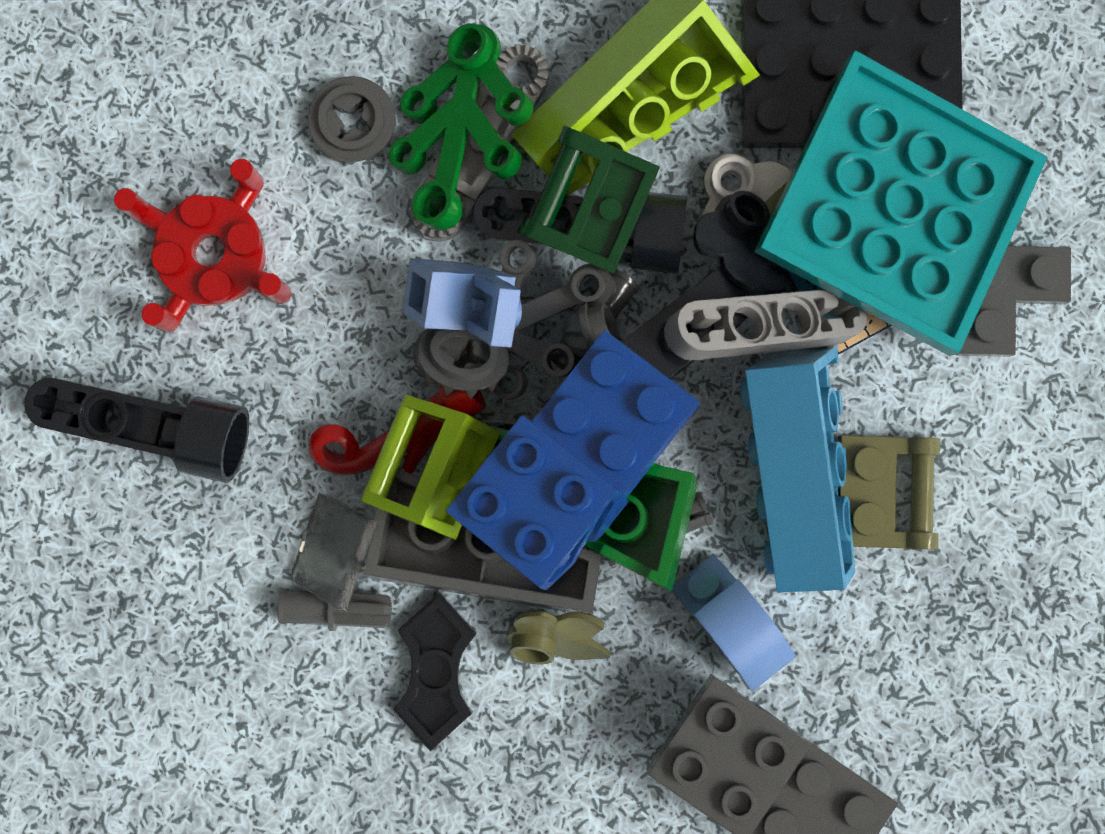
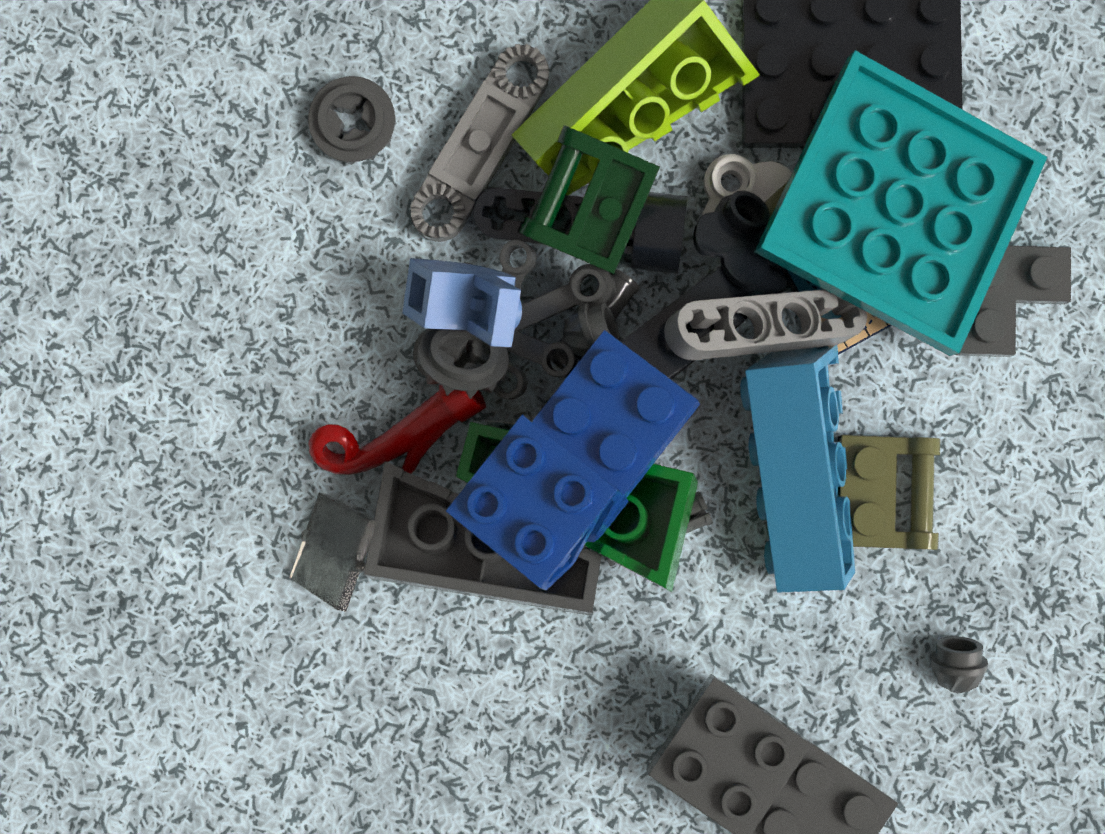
(182, 232): red plate -> none
(202, 438): black beam -> none
(306, 608): dark grey axle -> none
(434, 695): black tile -> none
(455, 458): lime tile -> none
(458, 119): green plant -> none
(541, 636): olive plate -> none
(734, 621): medium blue brick -> none
(958, 663): none -> dark grey plate

